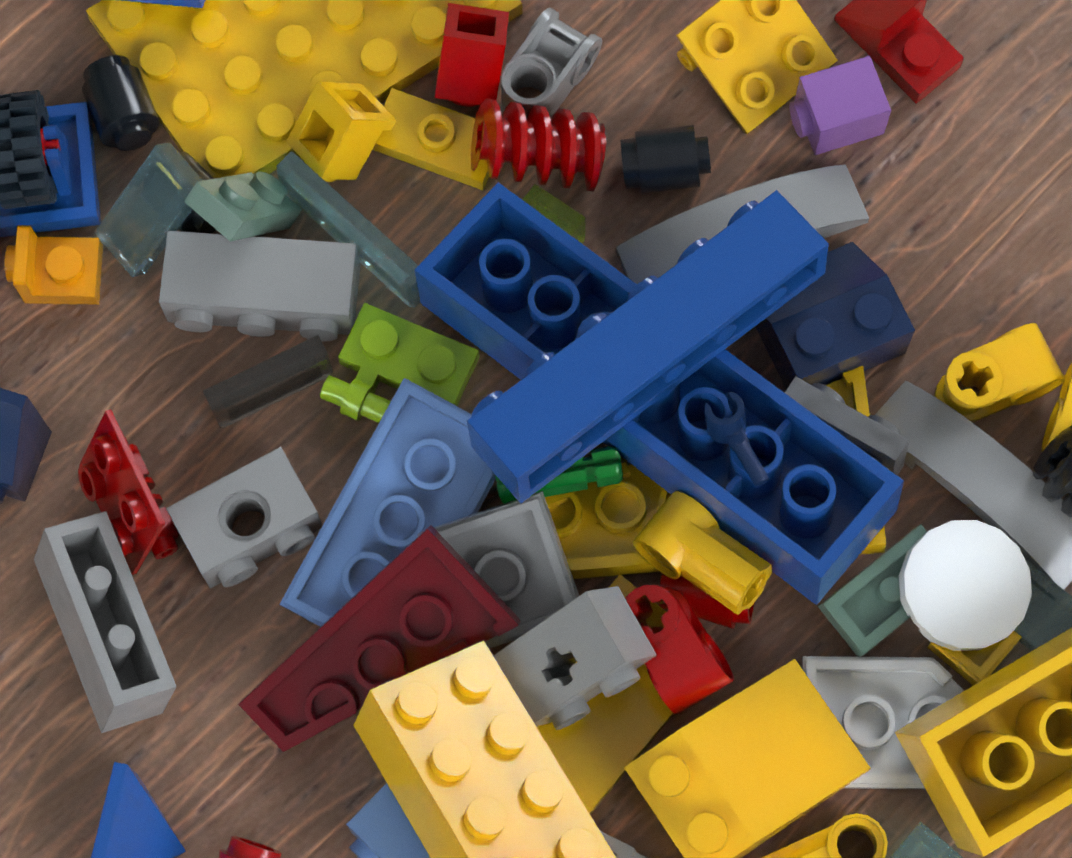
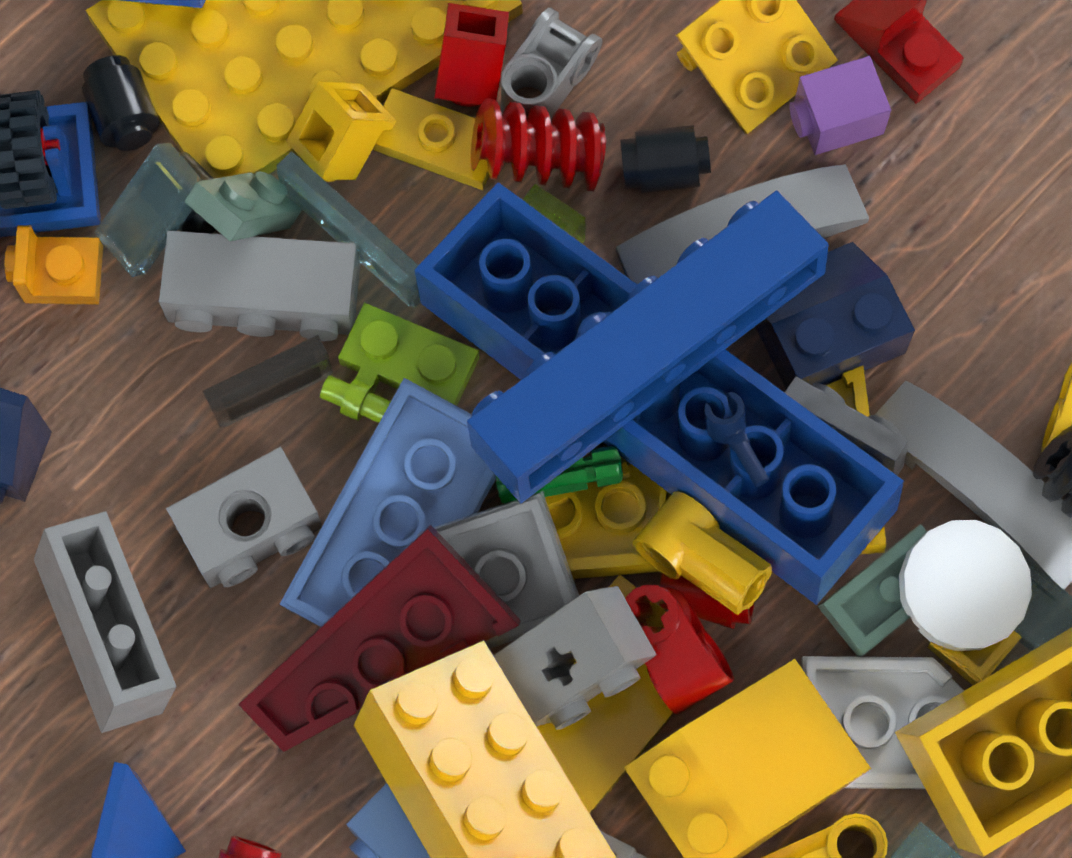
(120, 485): red hinge -> none
(1005, 371): yellow piece -> none

